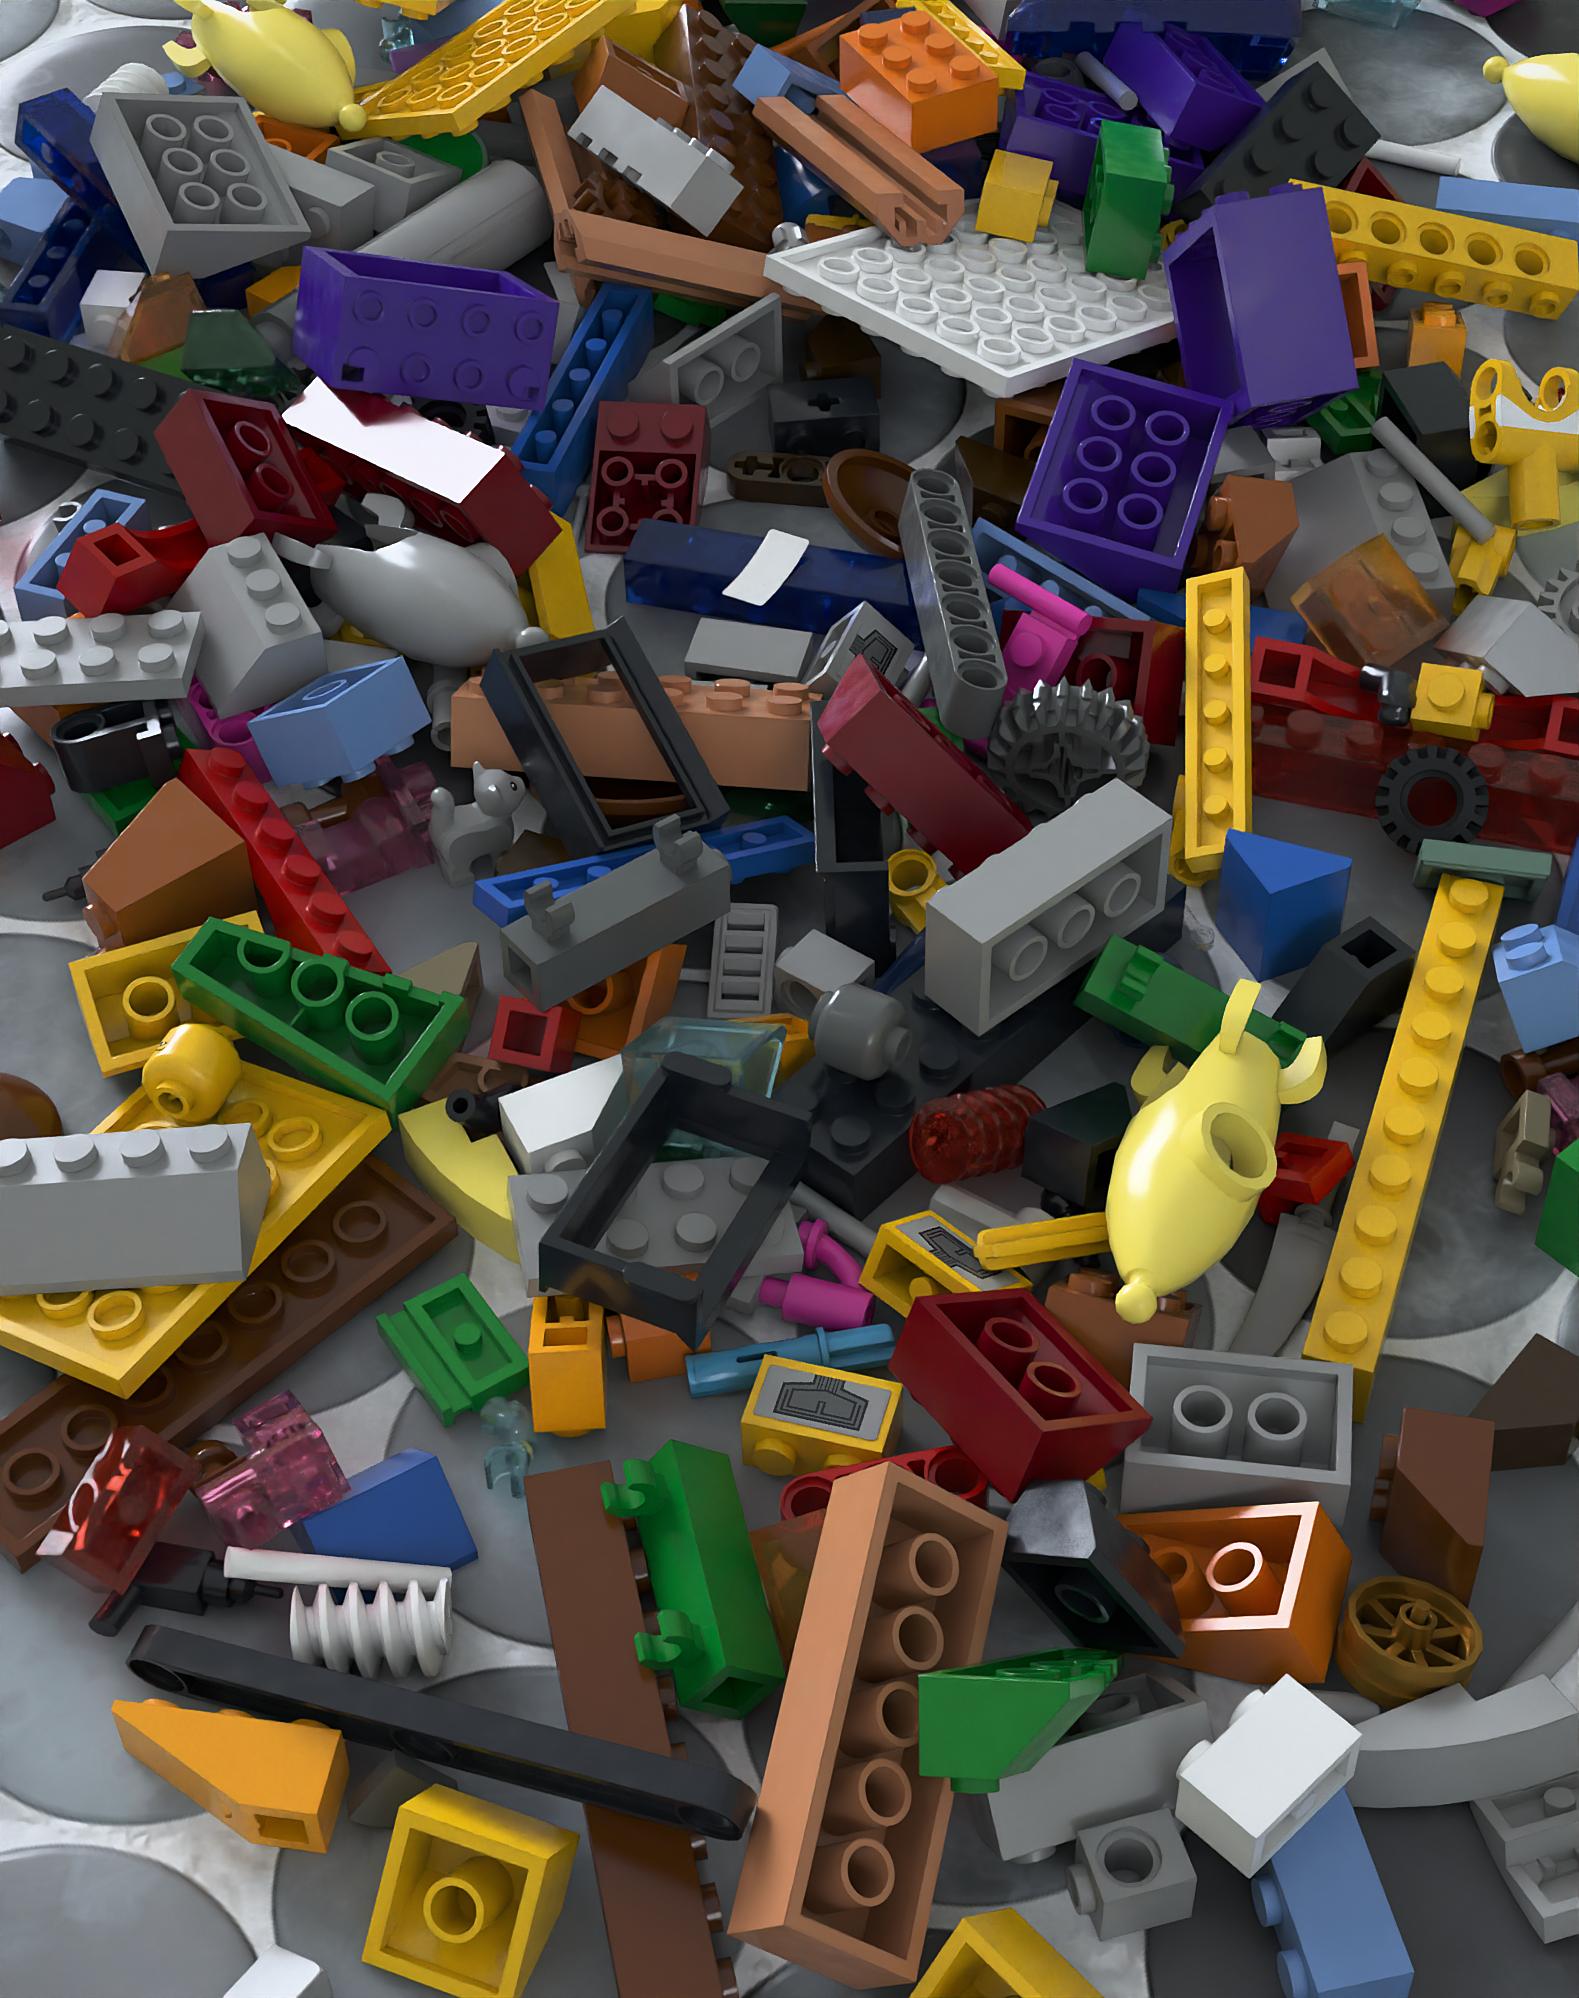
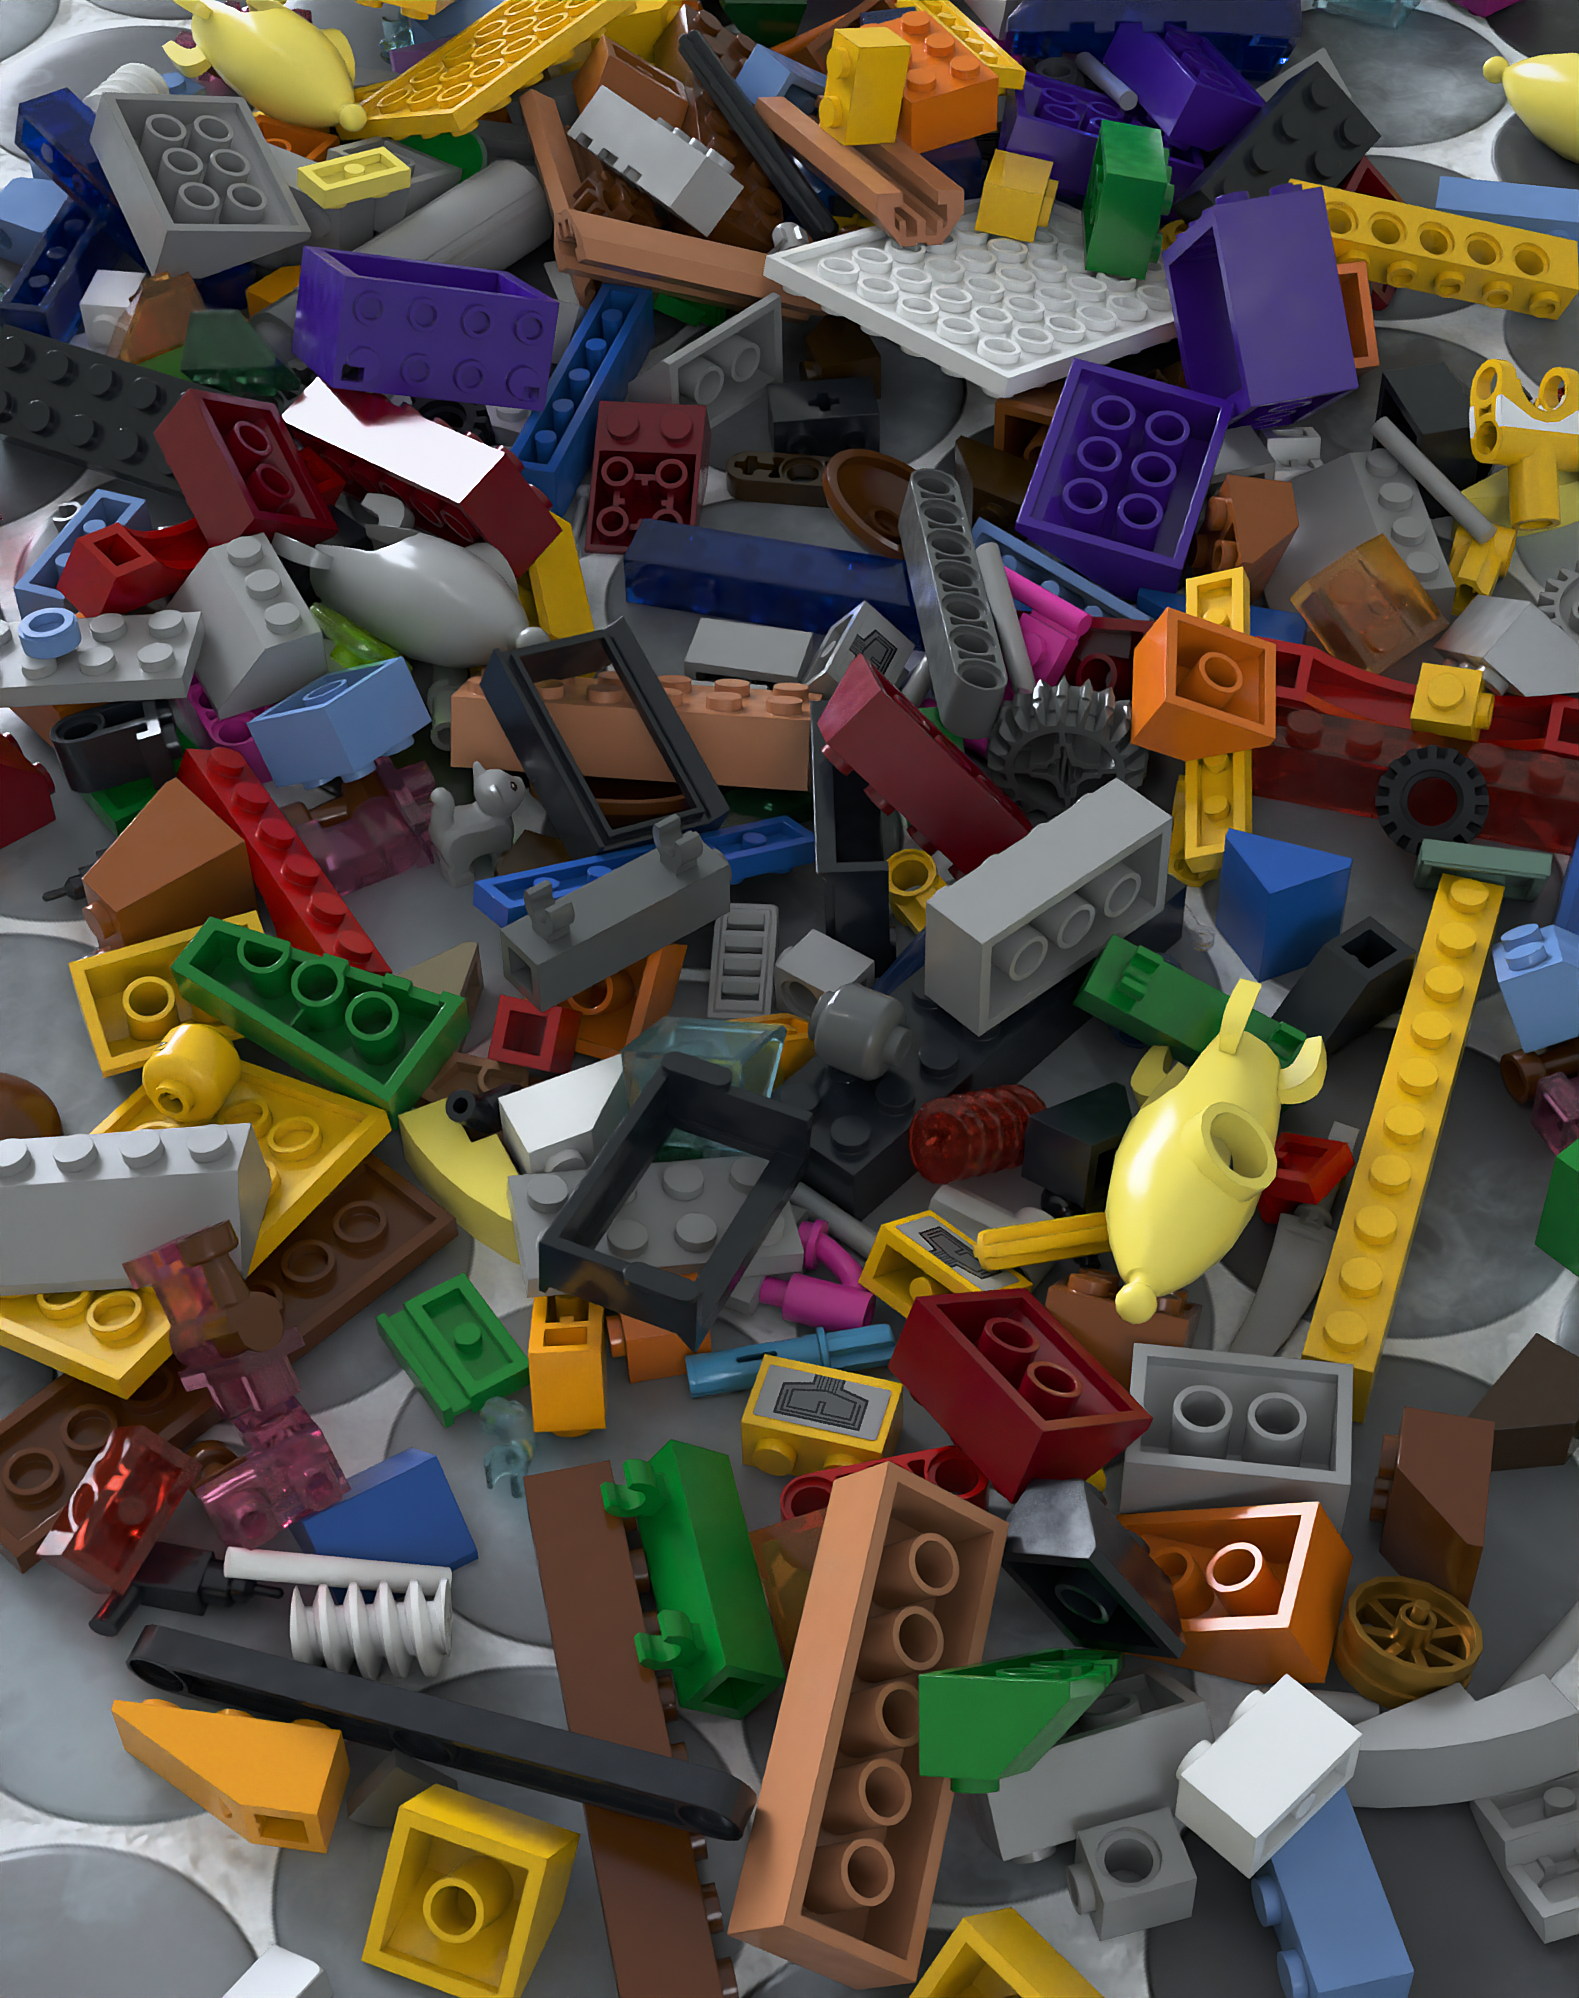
(49, 633): none -> medium blue tile
(218, 1326): none -> clear pink hips
(352, 643): none -> clear neon green dish
(353, 178): none -> light yellow plate
(757, 137): none -> black axle
(768, 568): white sticker -> none
(864, 85): none -> yellow brick
(1005, 617): none -> light grey bar
(1202, 689): none -> orange slope
(1348, 421): green wing -> none
(1395, 691): black arm -> none
(1415, 157): white bar -> none
(1436, 336): light orange slope -> none
(1522, 1146): dark tan plate -> none

